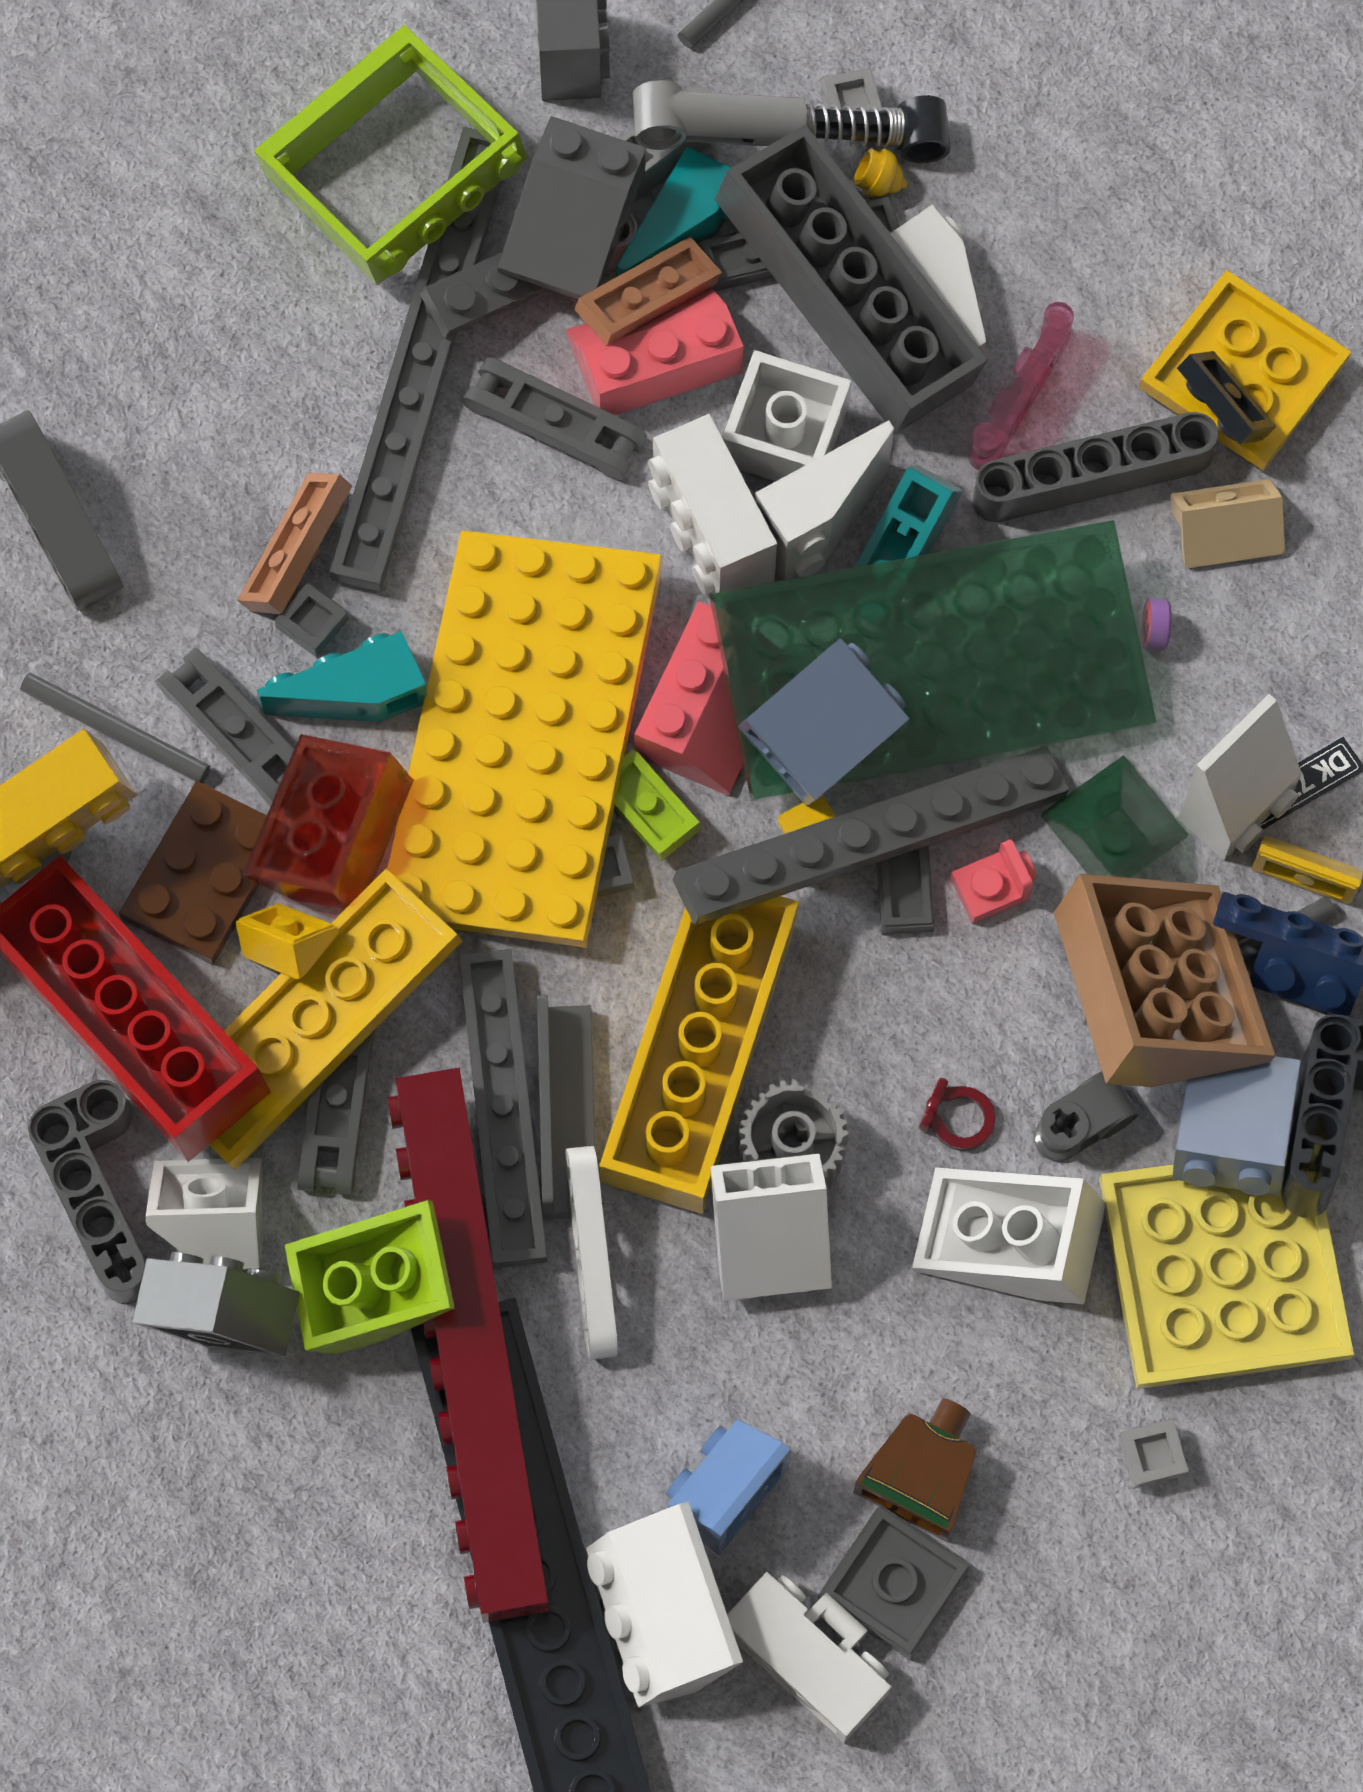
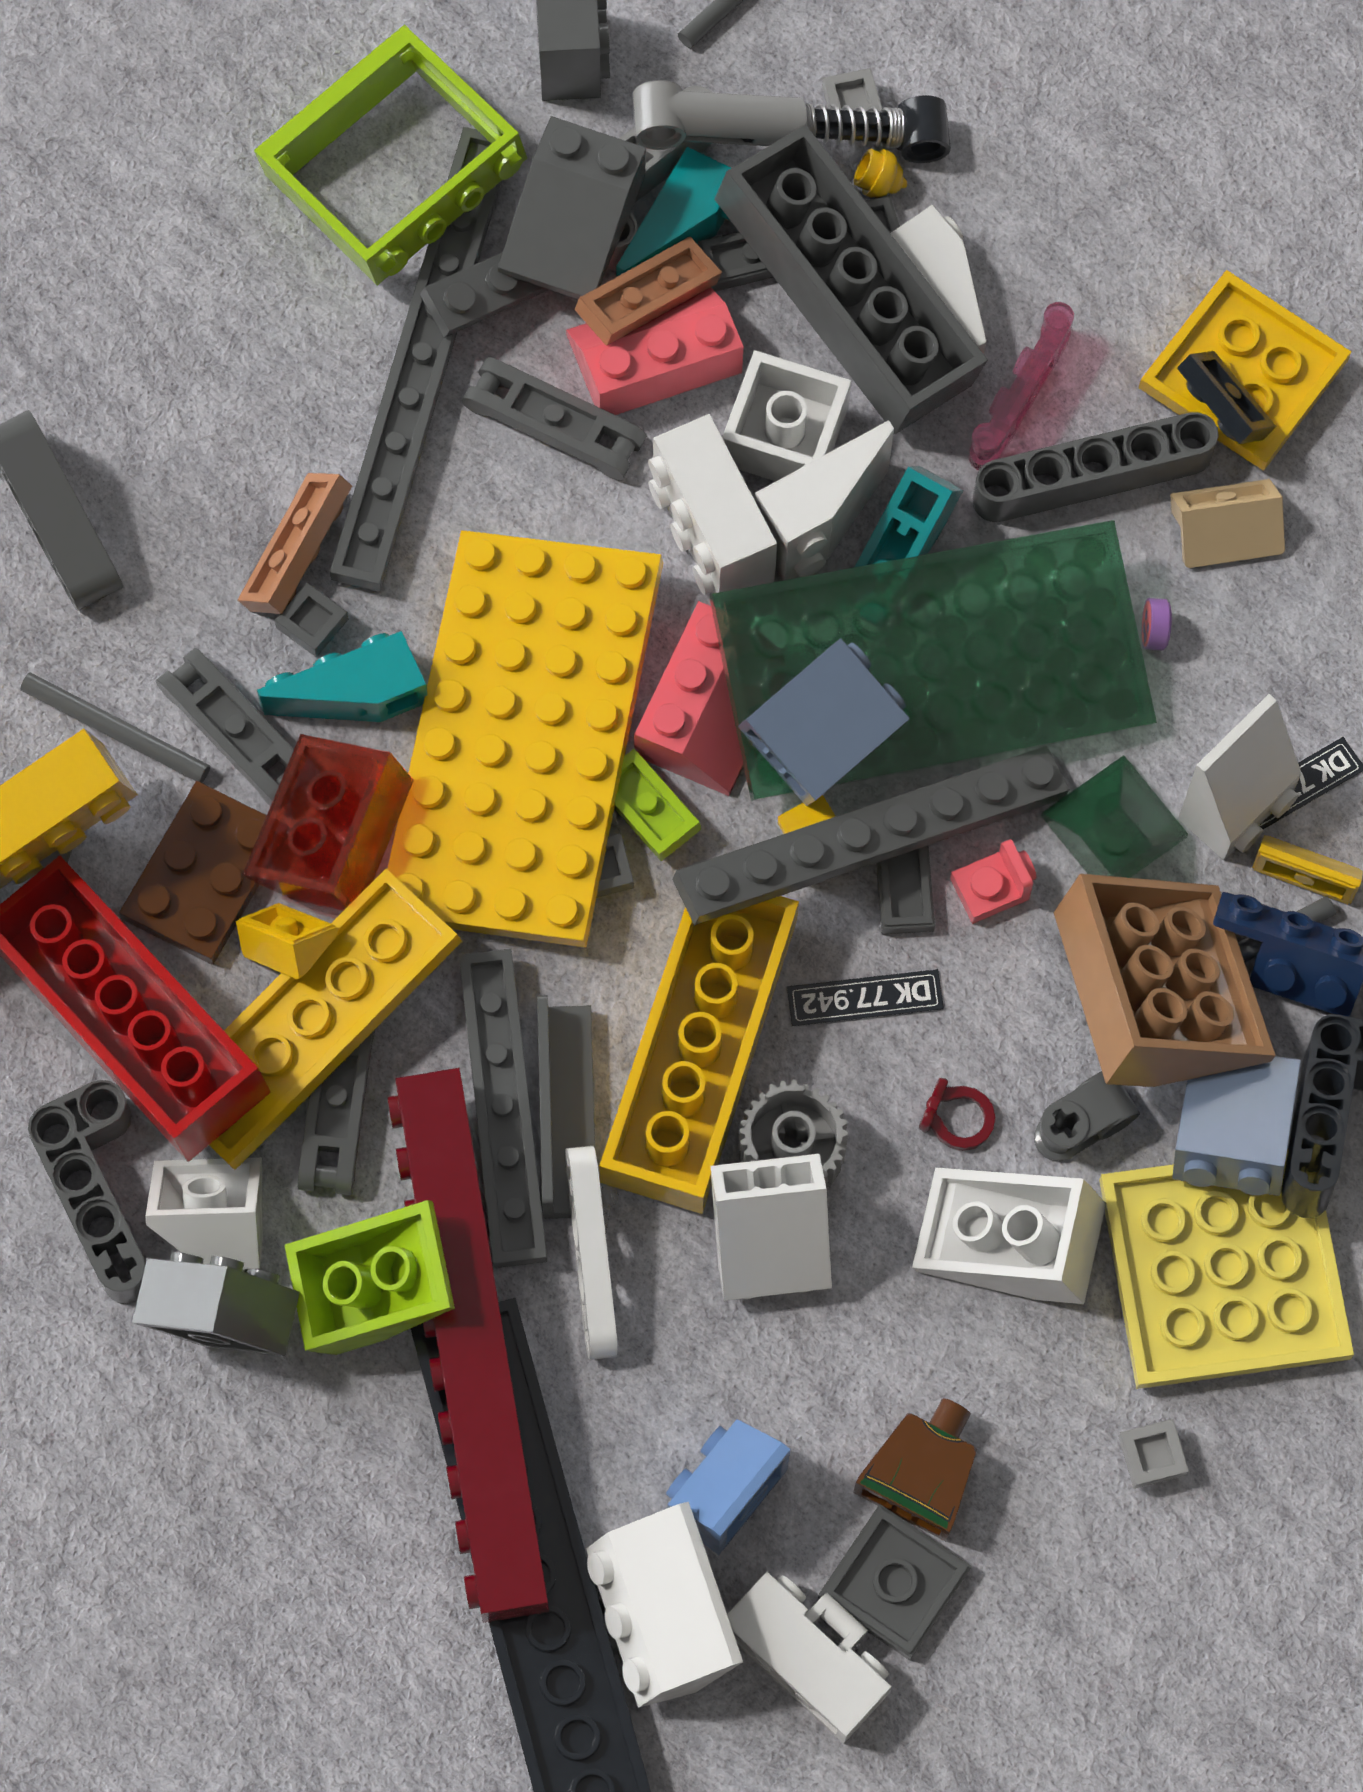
(865, 997): none -> black sticker

